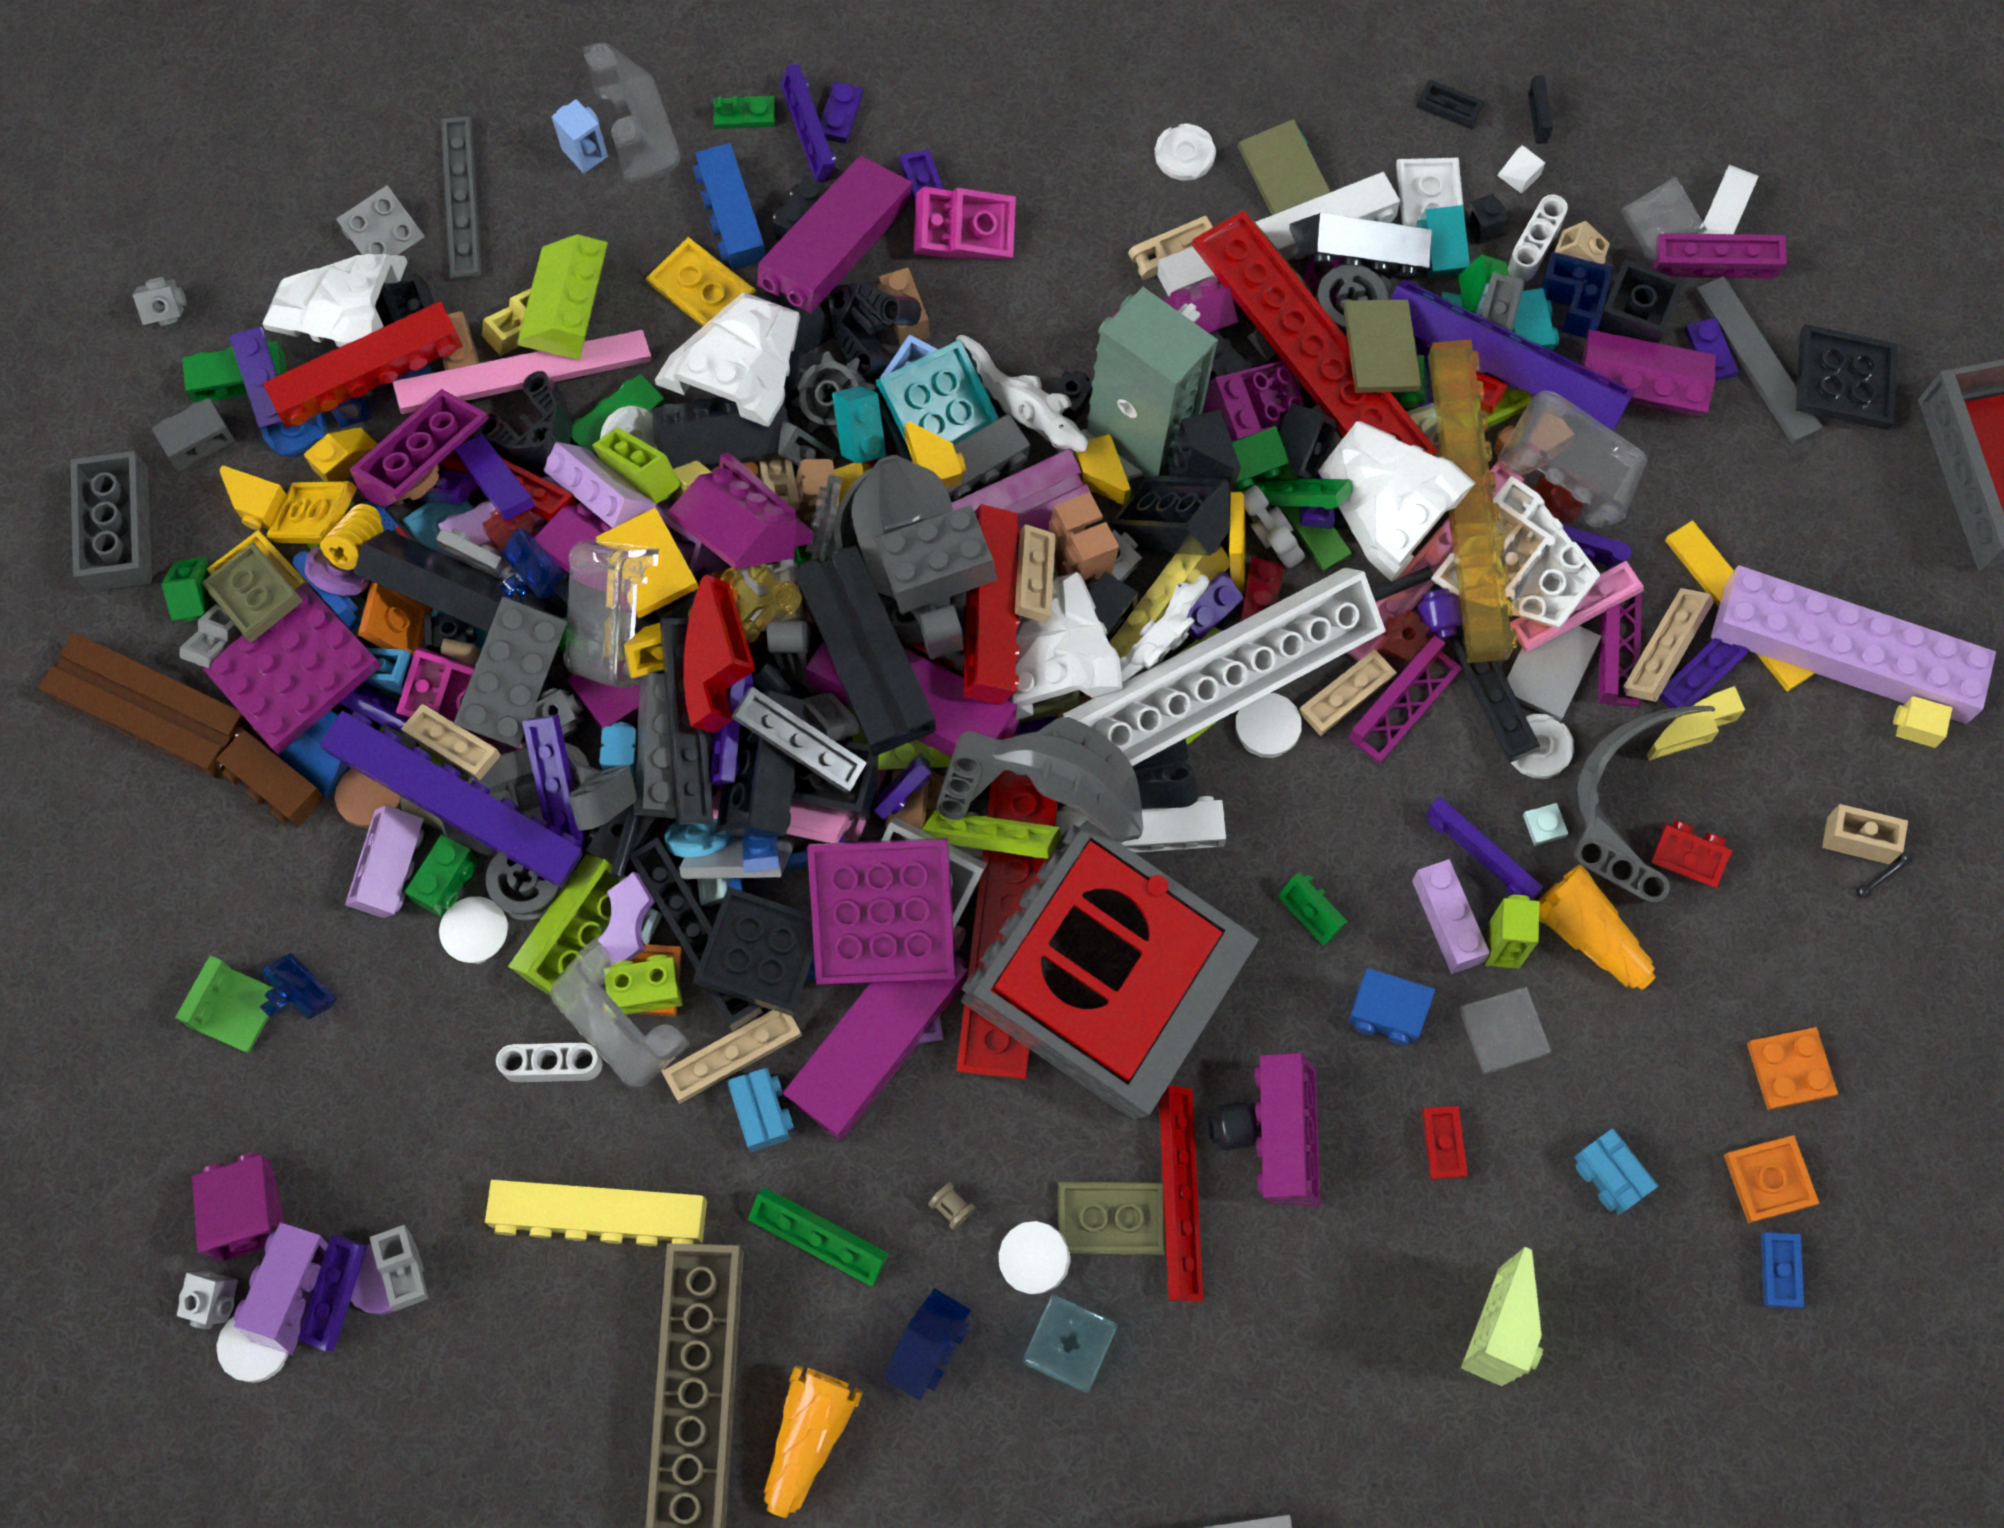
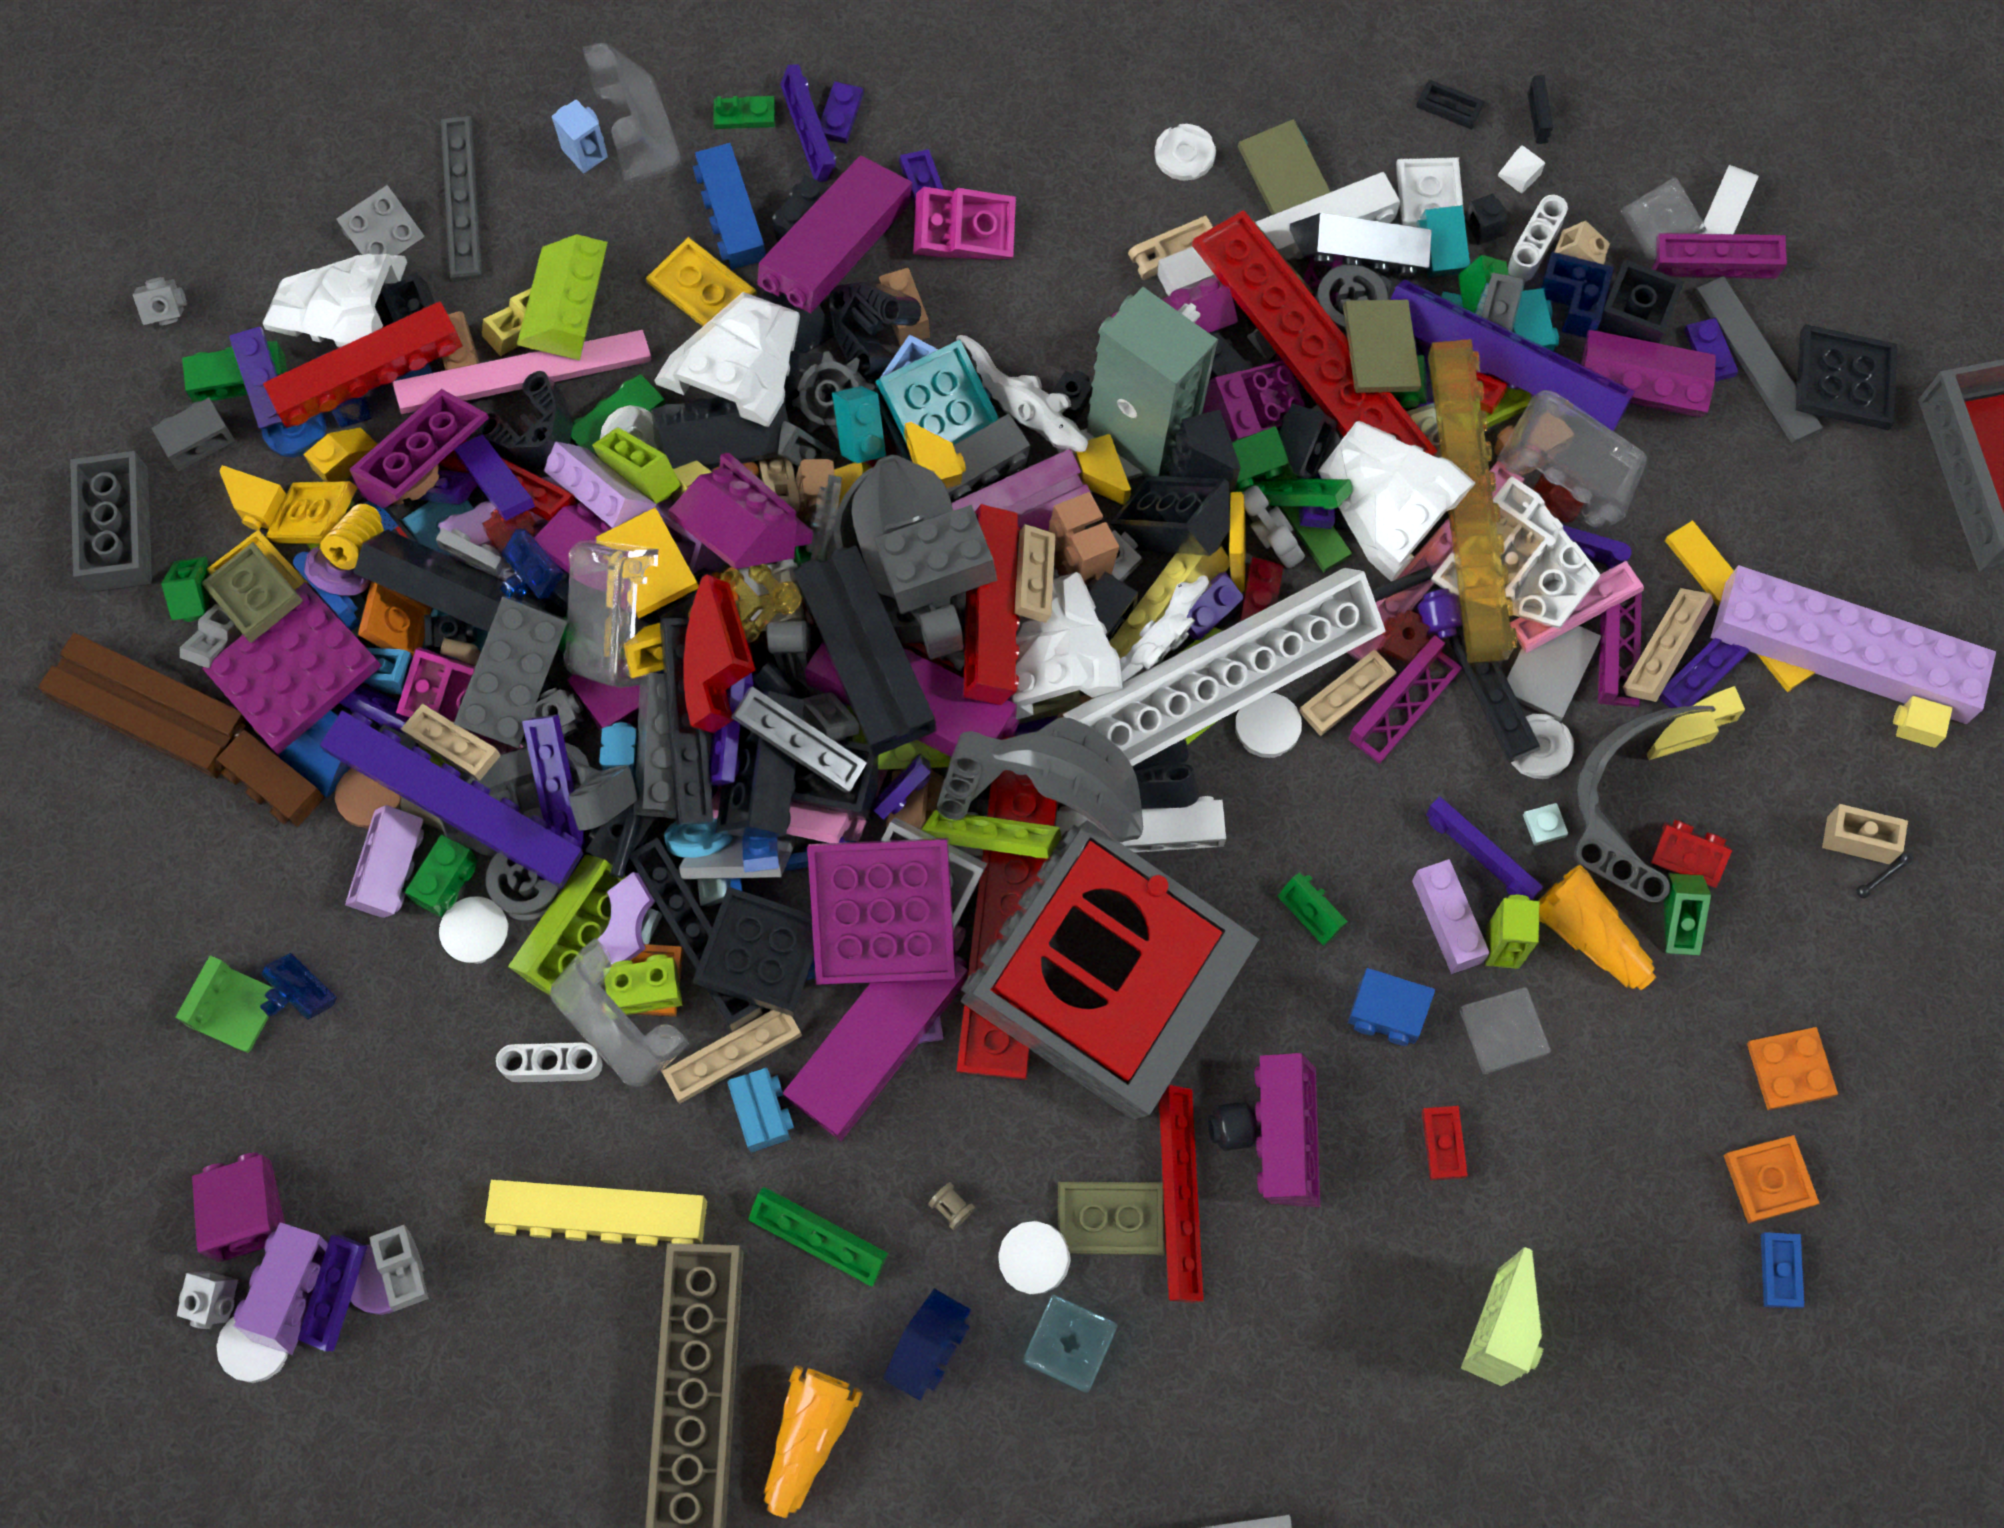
(1614, 1172): dark azure brick -> none
(1685, 913): none -> green slope

